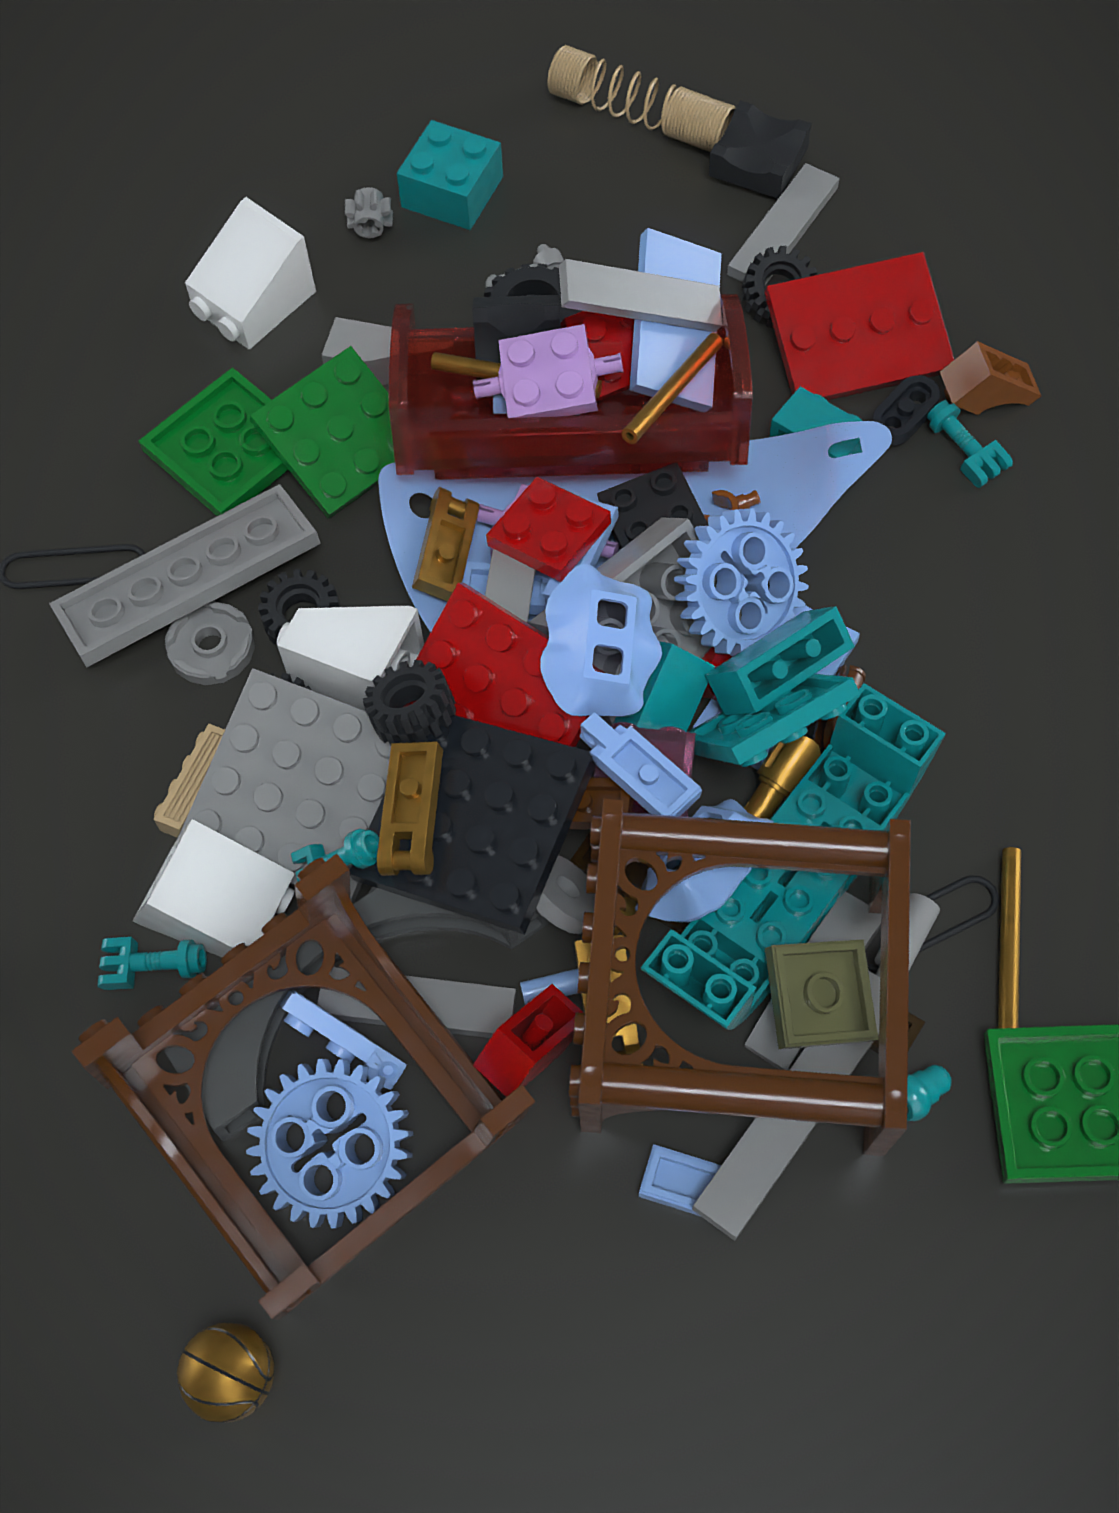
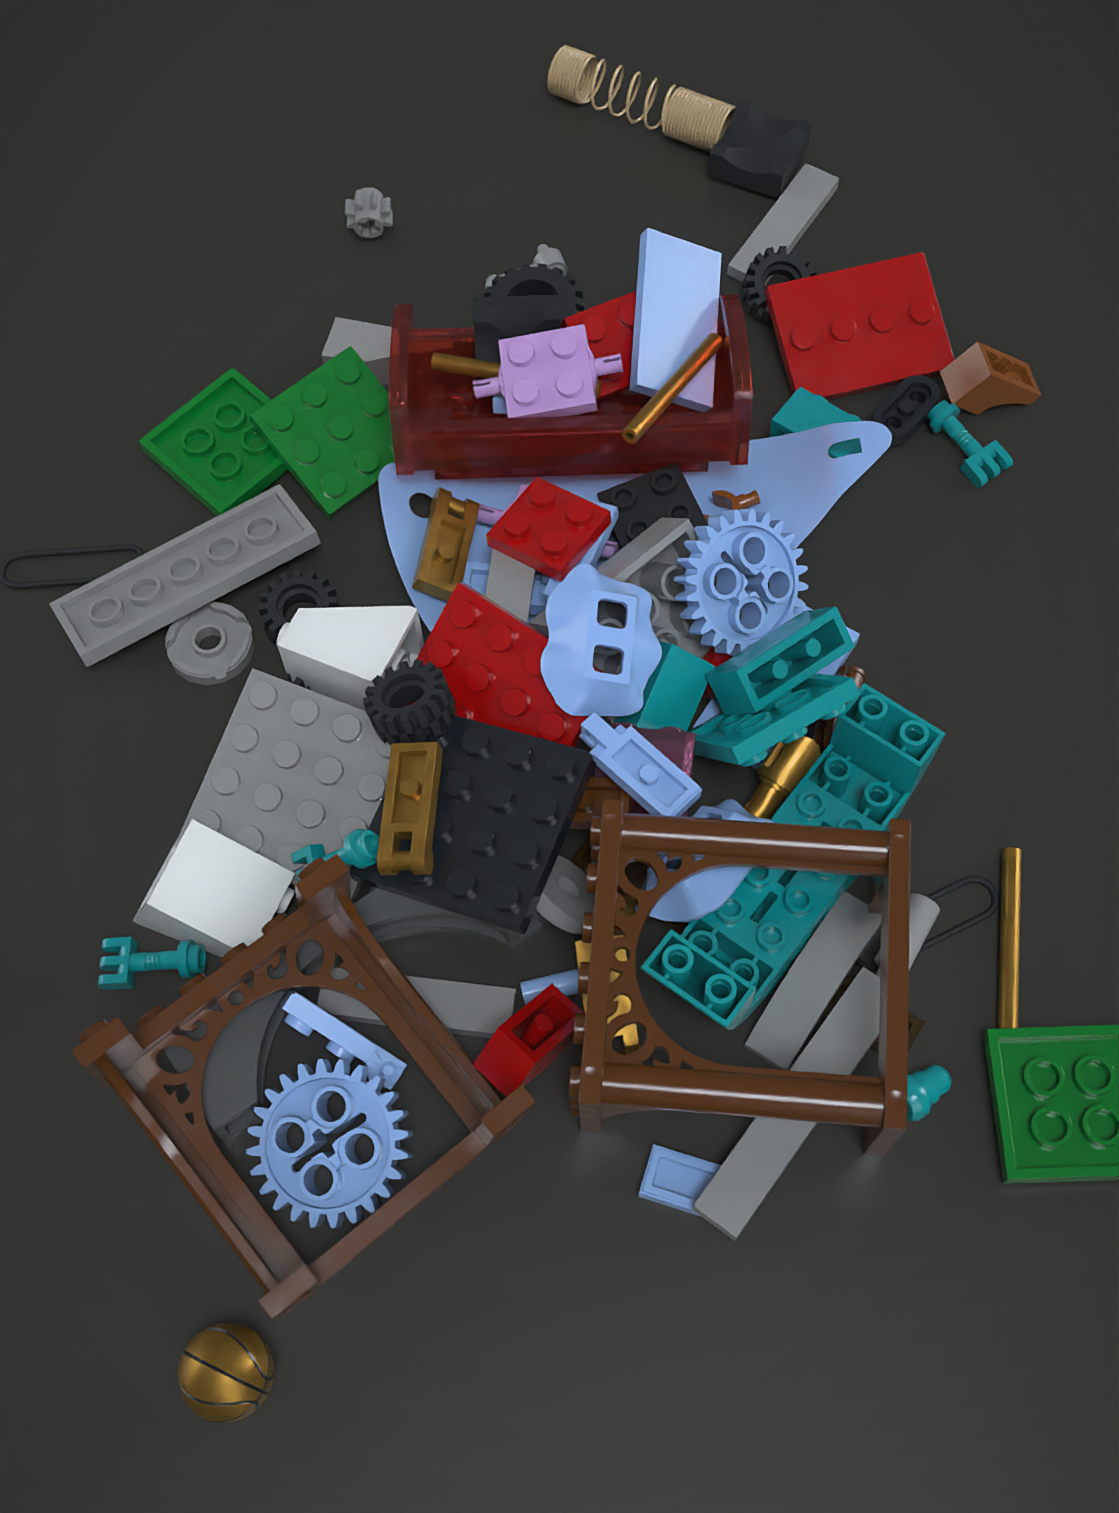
(182, 791): tan piece -> none
(251, 275): white slope -> none
(450, 174): teal brick -> none
(639, 295): light grey tile -> none
(821, 994): olive tile -> none

